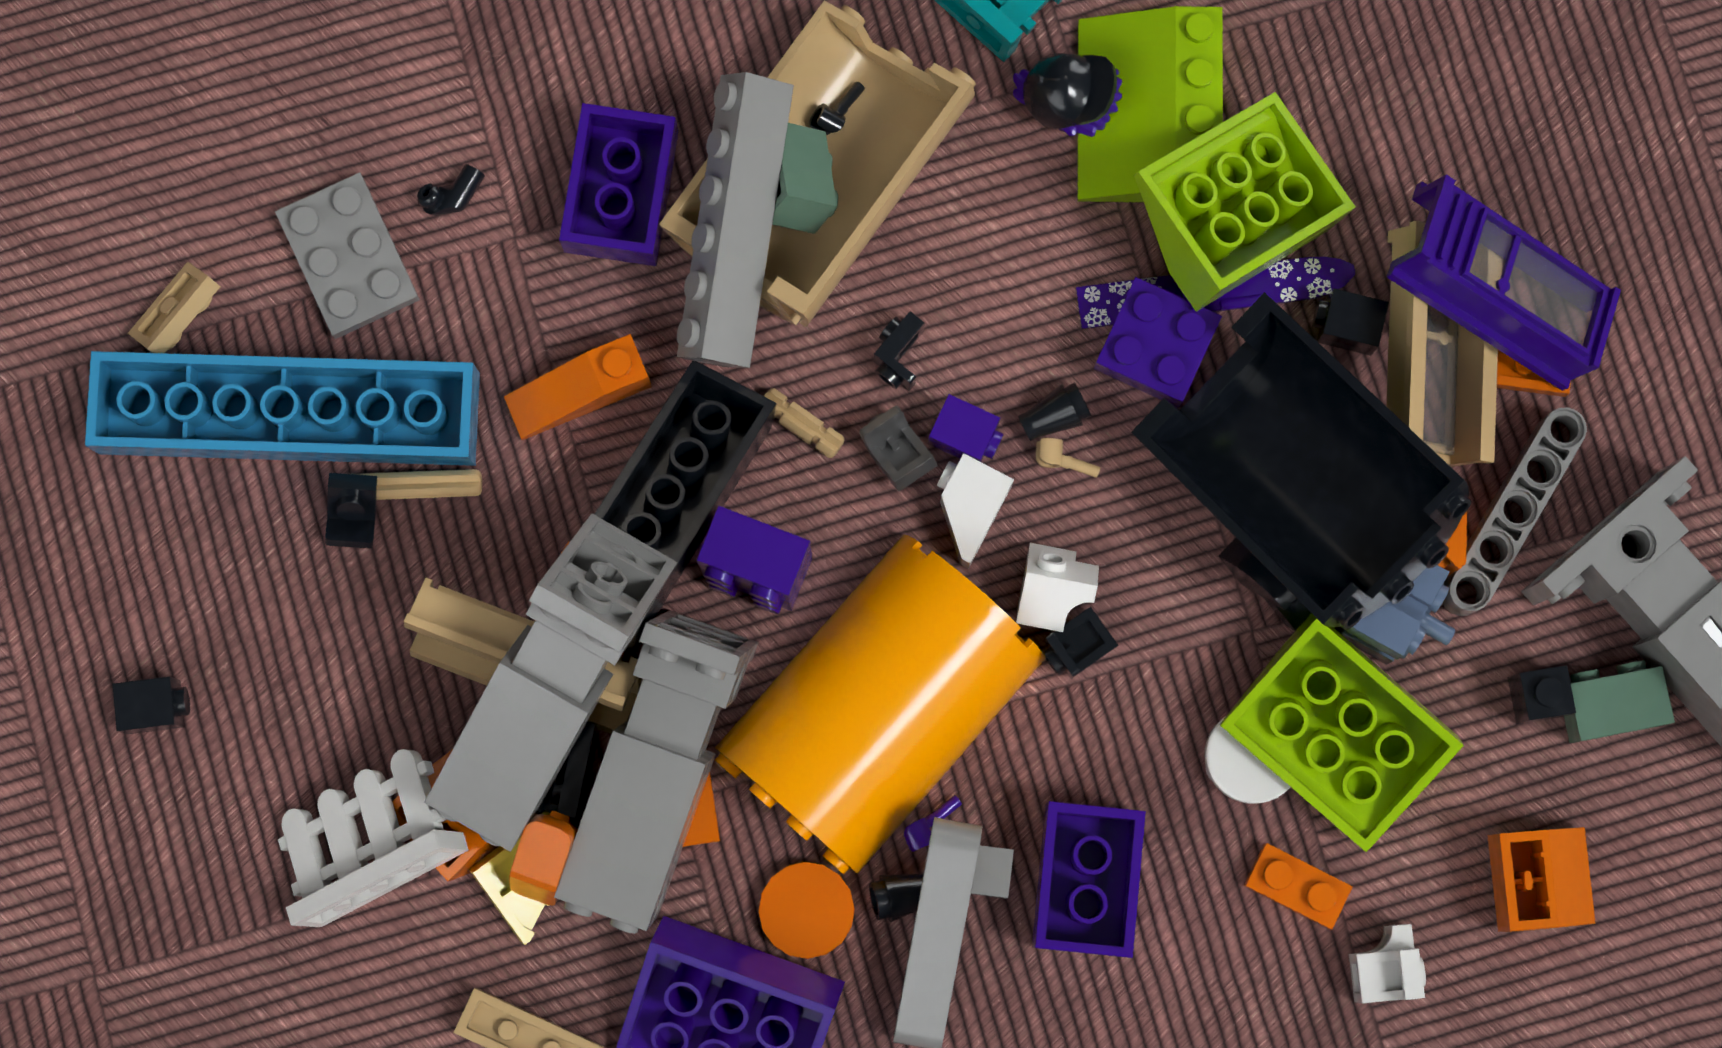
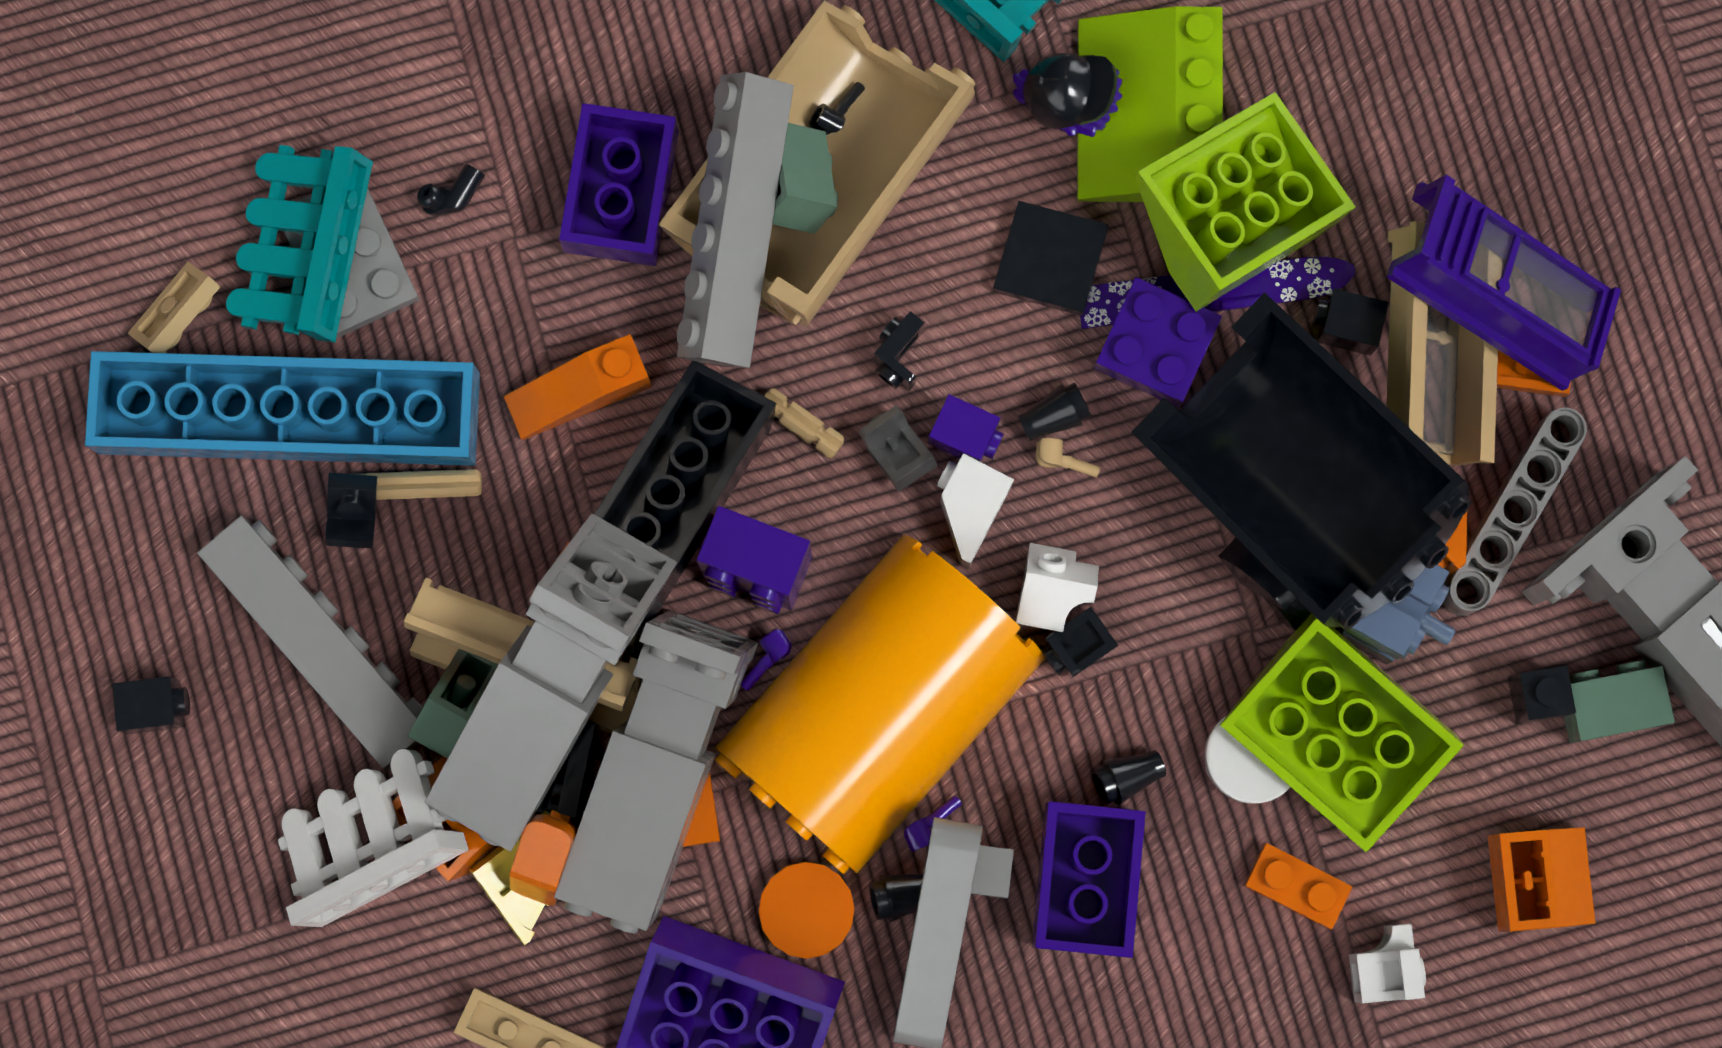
(313, 639): none -> light grey brick
(327, 246): none -> teal fence
(452, 702): none -> sand green brick
(776, 647): none -> dark purple hand
(1050, 258): none -> black tile
(1125, 776): none -> black cone

